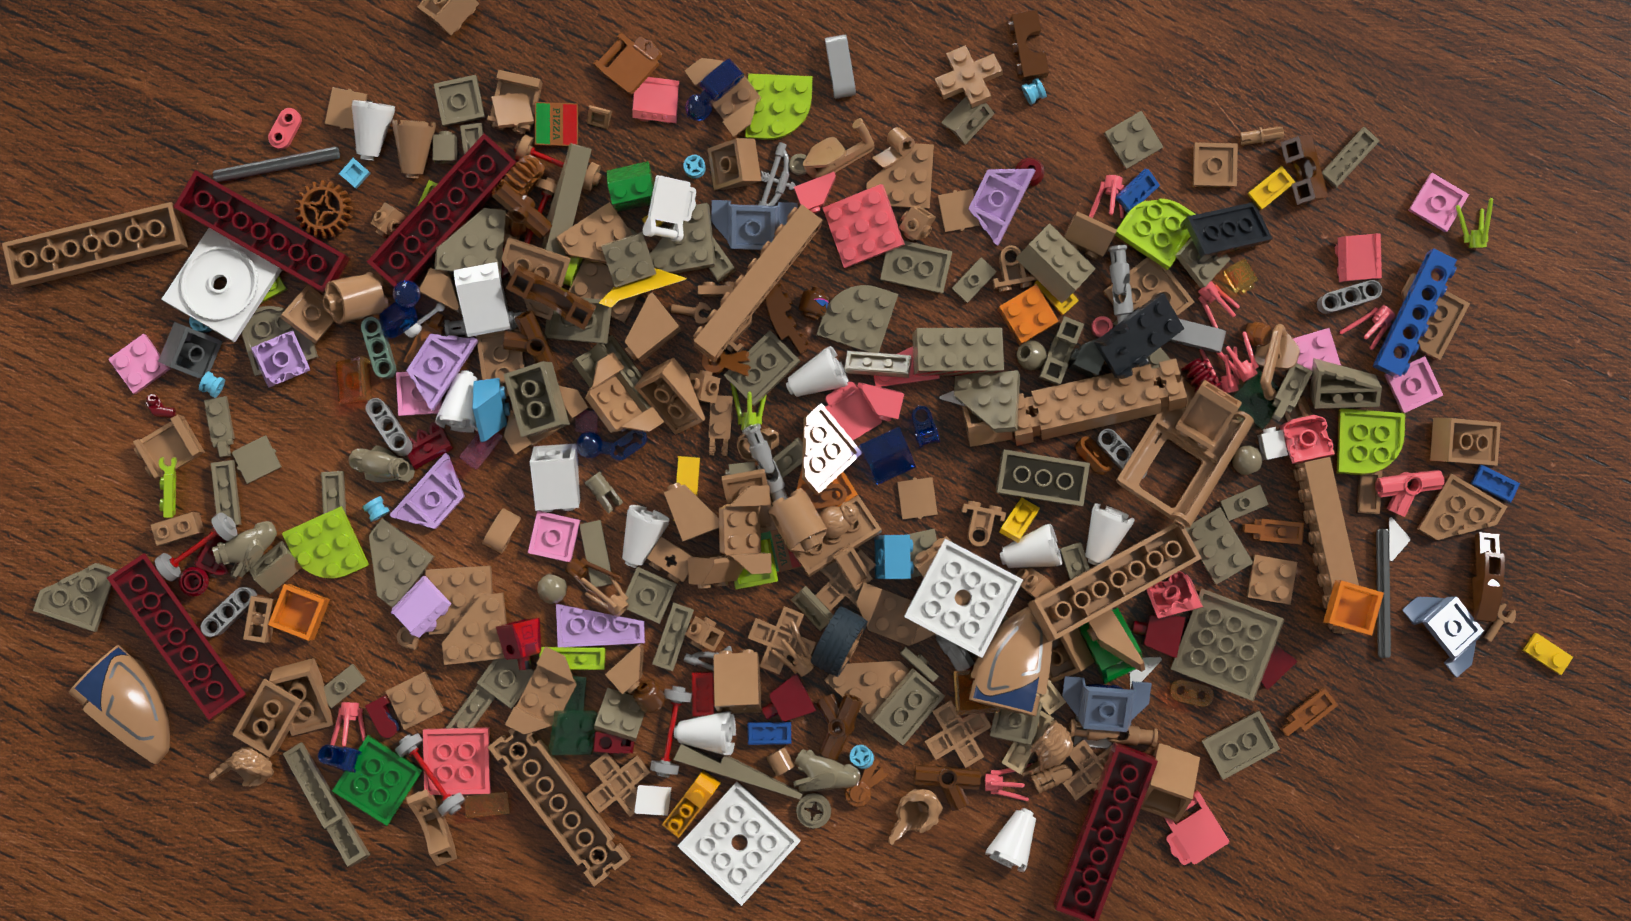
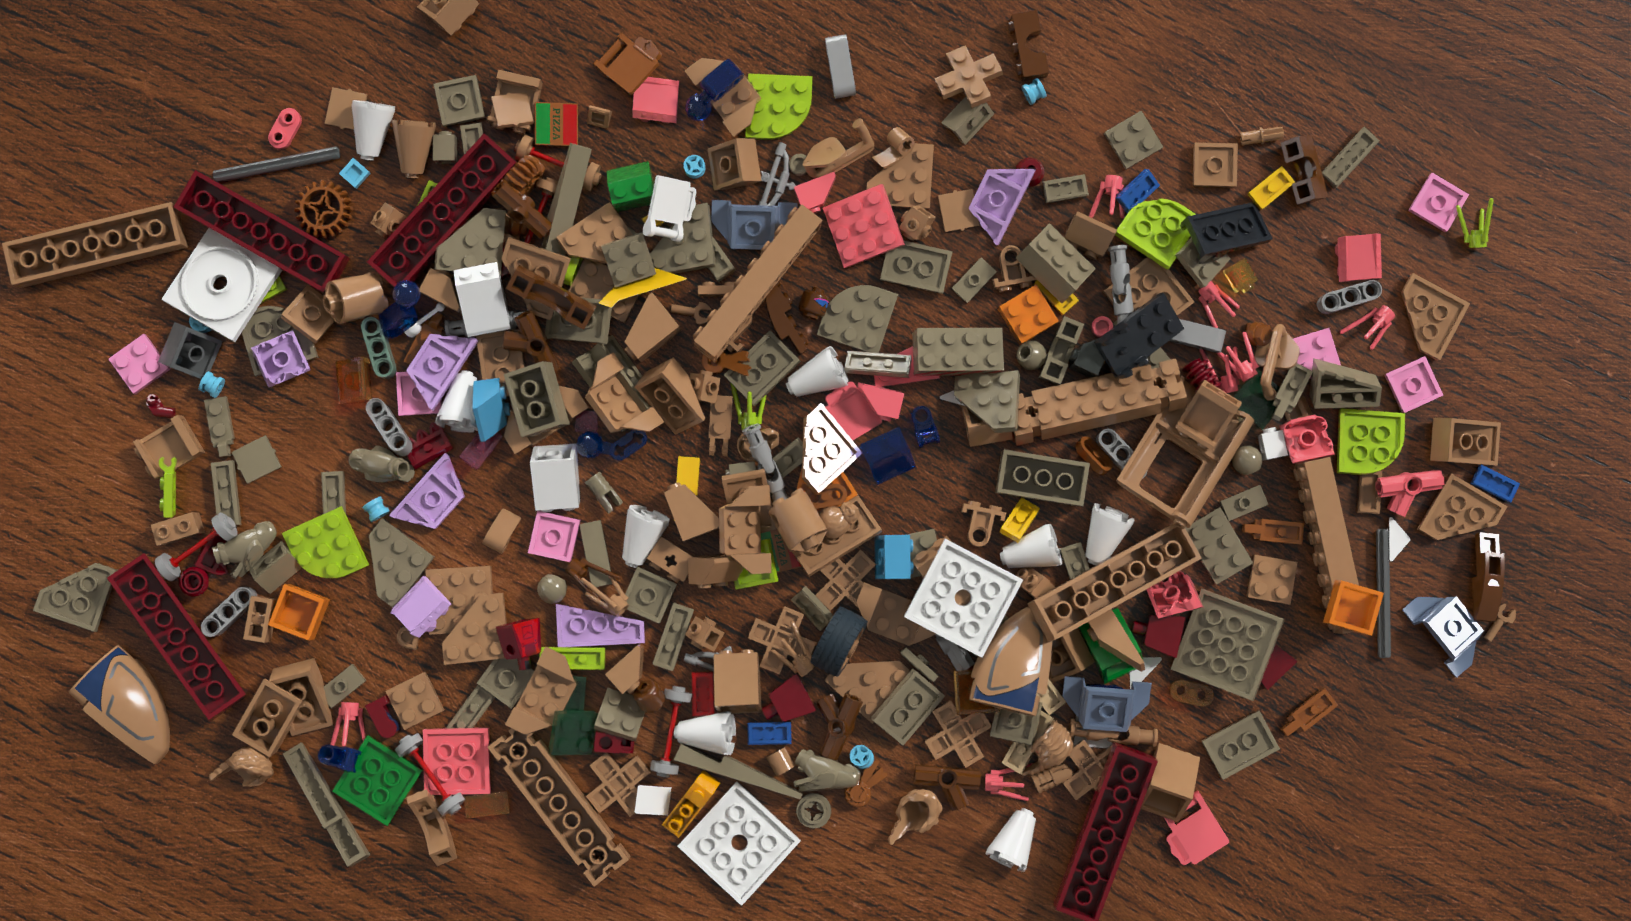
(852, 567): medium nougat tile -> none
(917, 498): medium nougat piece -> none
(1065, 188): none -> dark tan plate
(1445, 268): blue brick -> none
(1547, 653): yellow plate -> none

